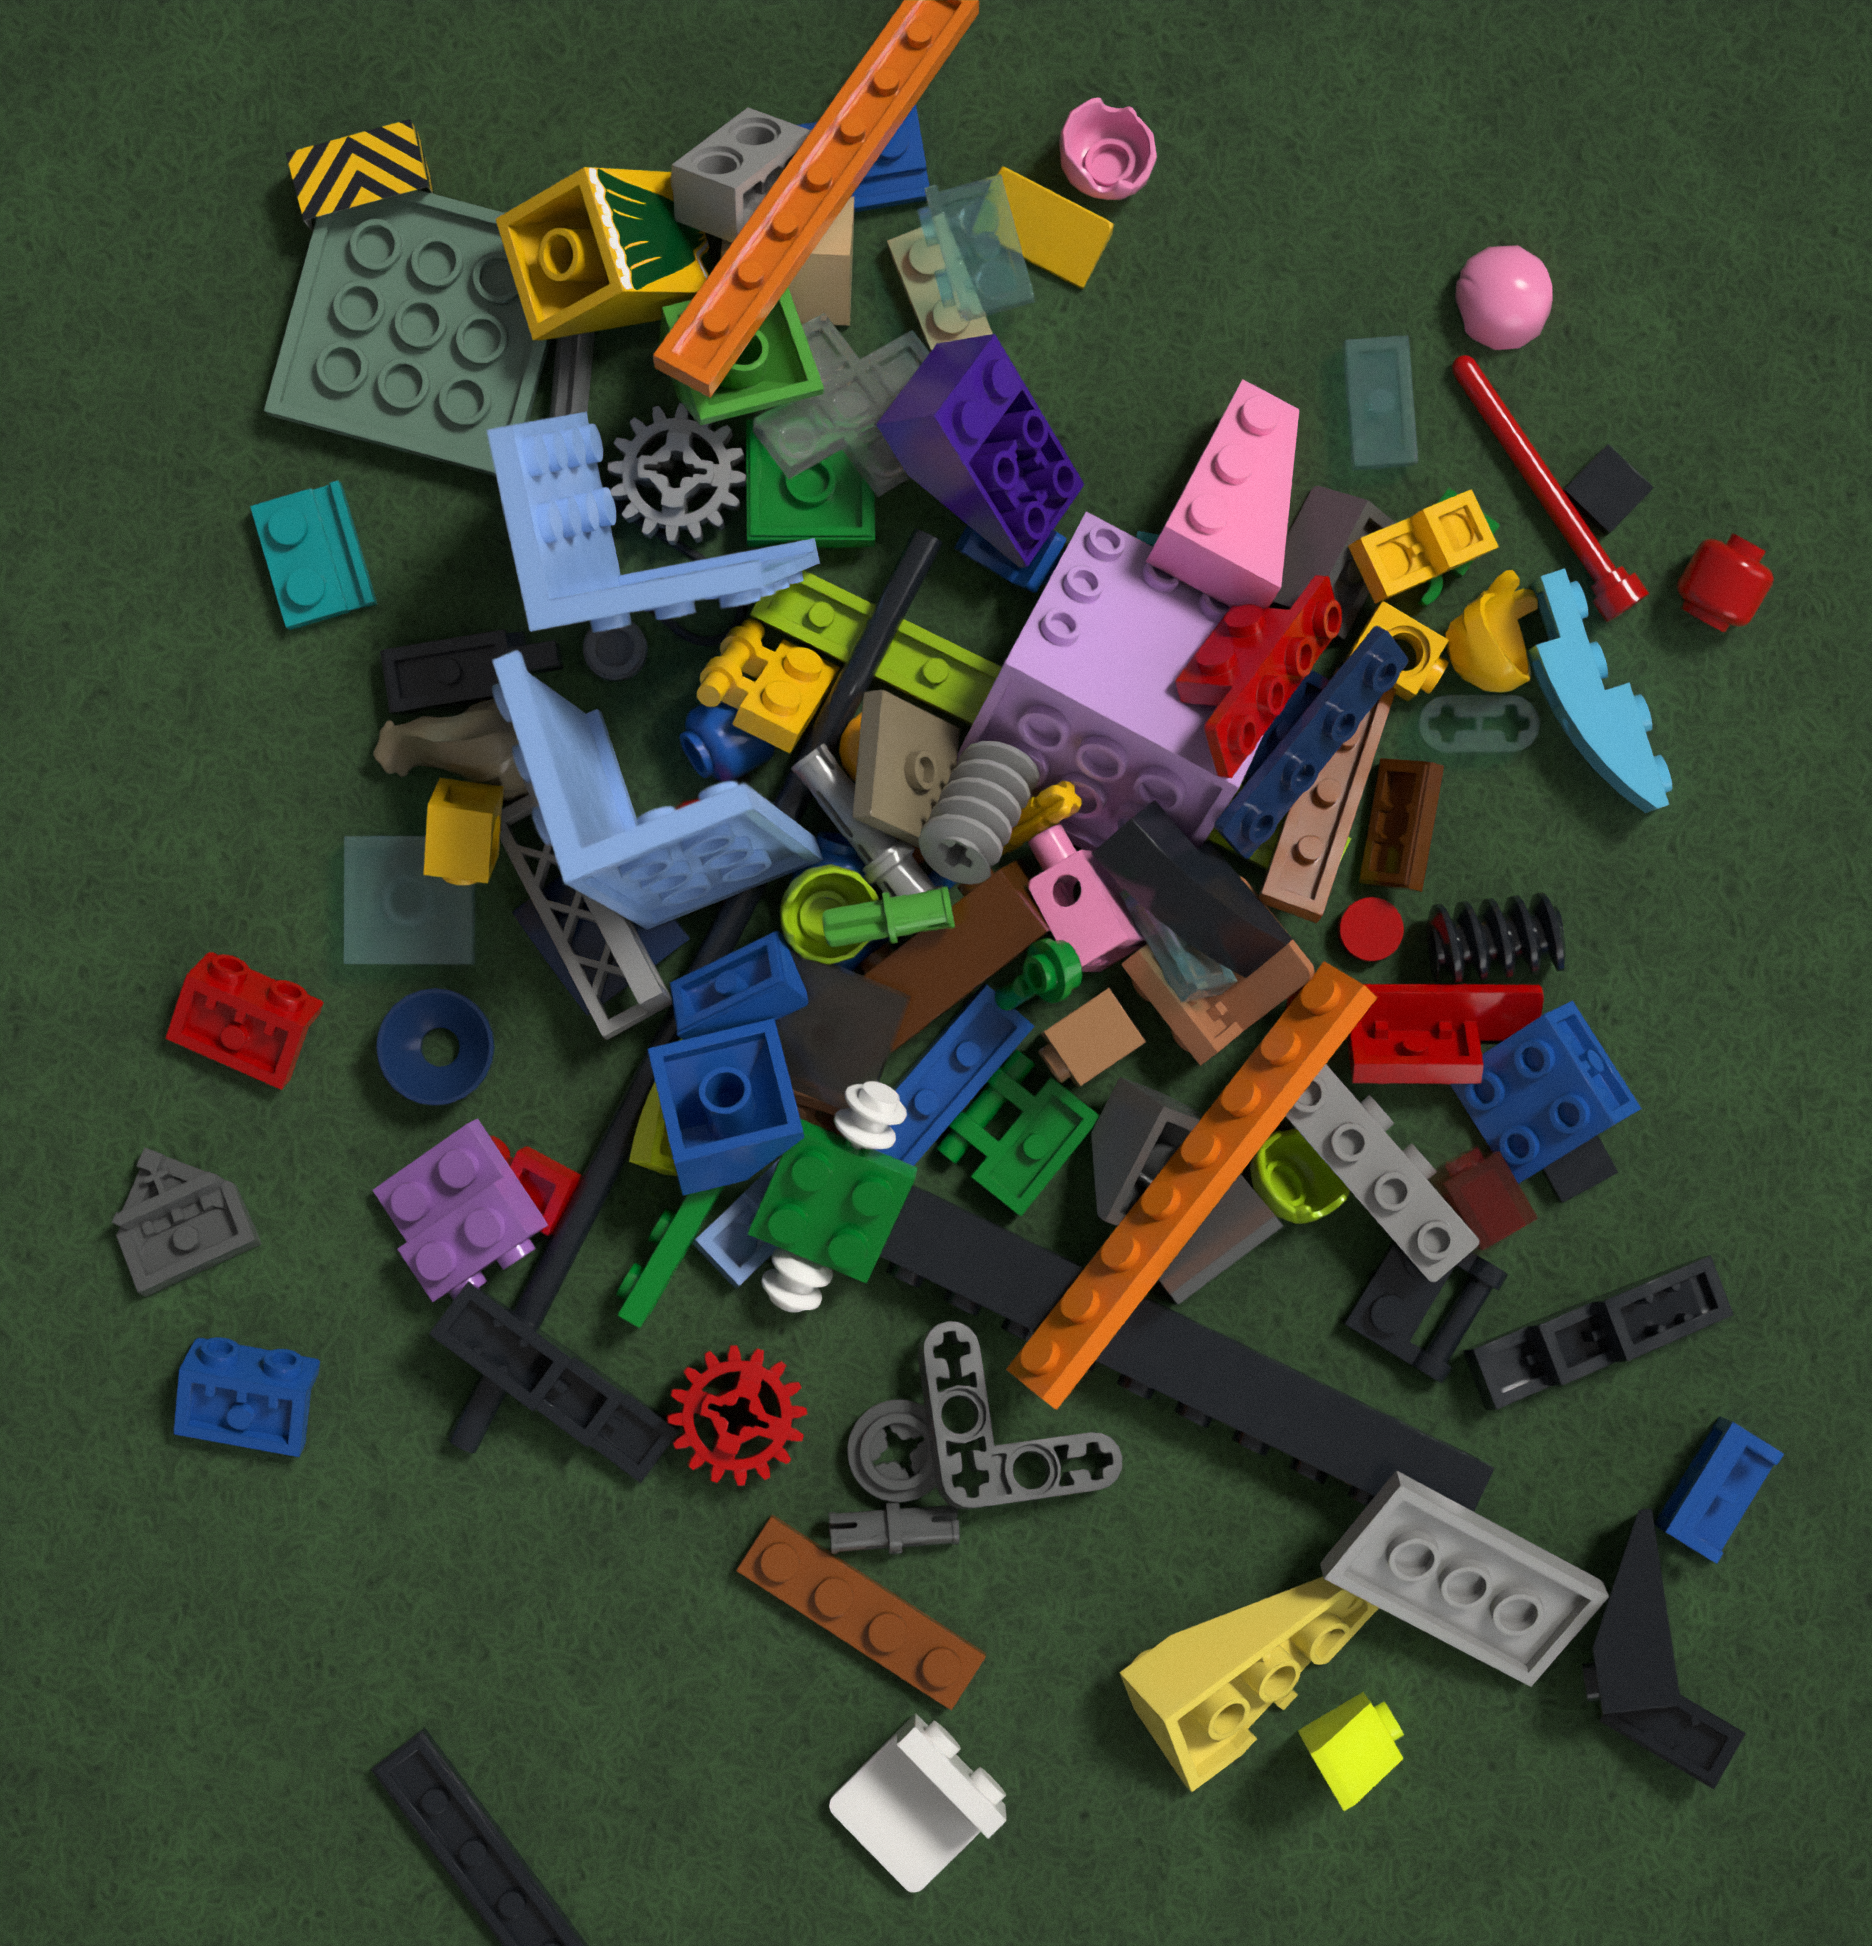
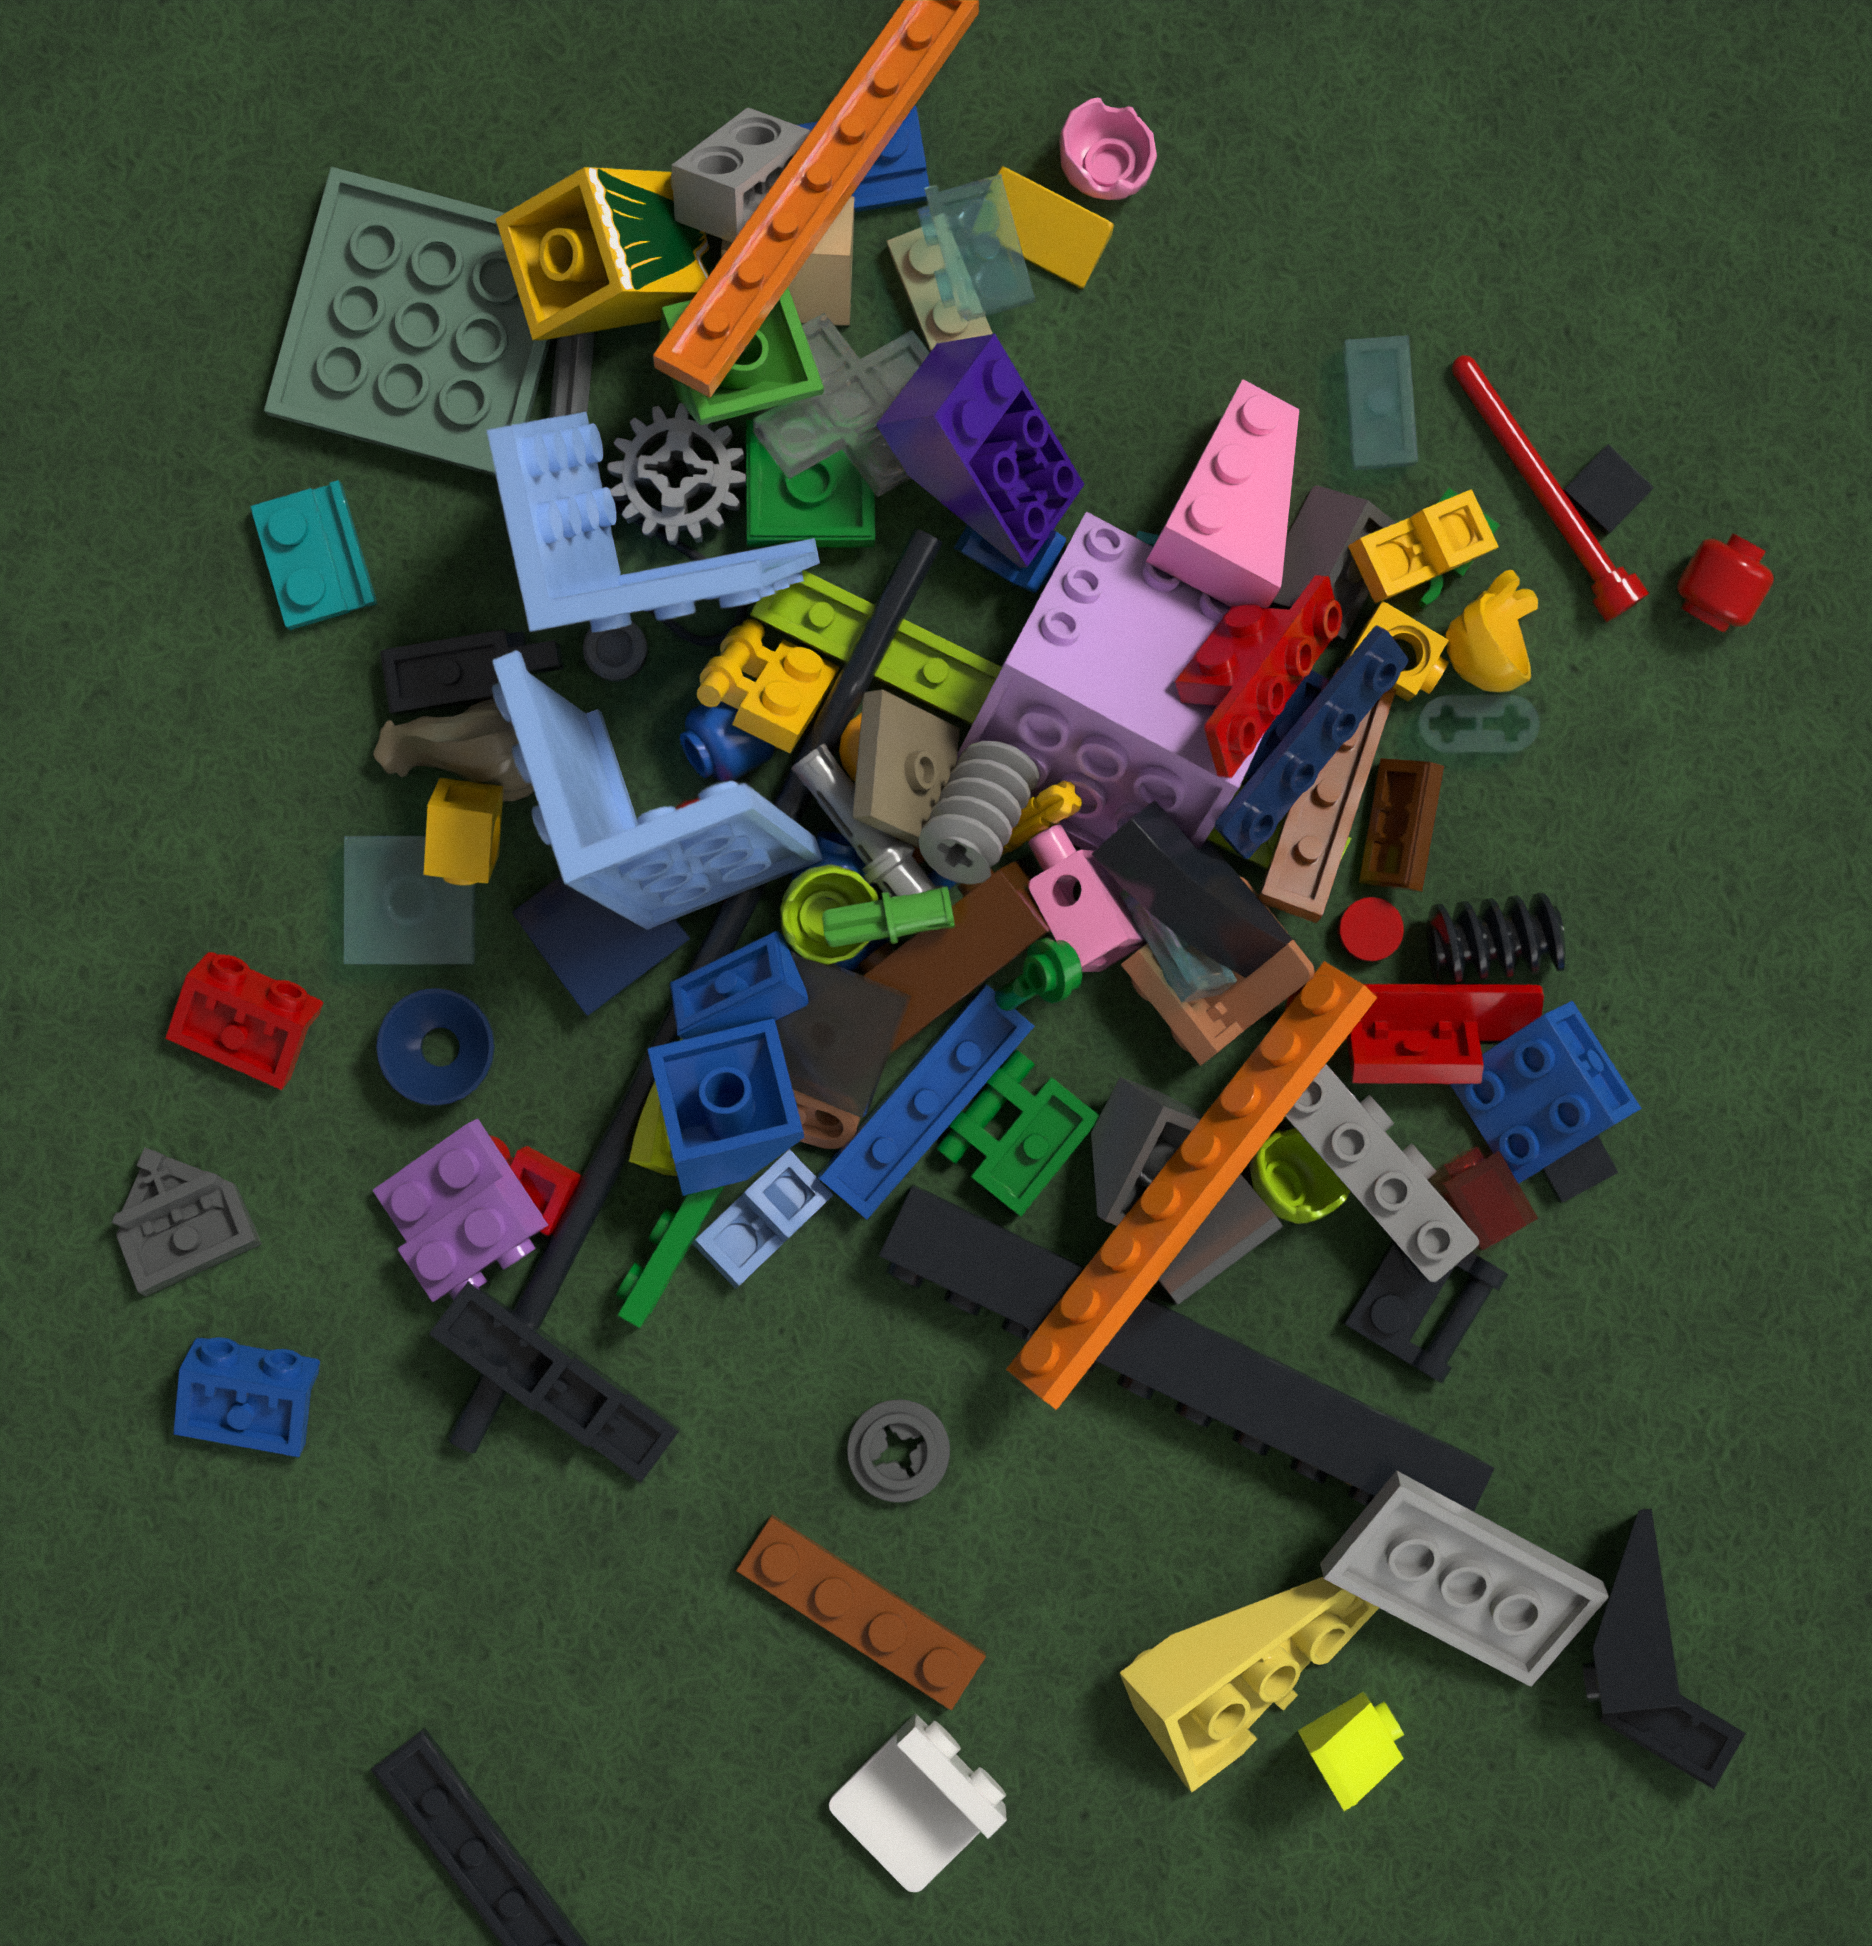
(358, 169): sticker -> none
(619, 932): light grey fence -> none
(727, 1444): red gear -> none
(834, 1199): green plate -> none
(893, 1528): dark grey pin -> none
(996, 1461): dark grey beam -> none
(1089, 1040): medium nougat piece -> none
(1504, 297): bright pink hair -> none
(1598, 1332): black slope -> none
(1601, 723): medium azure slope -> none
(1717, 1488): blue hinge -> none

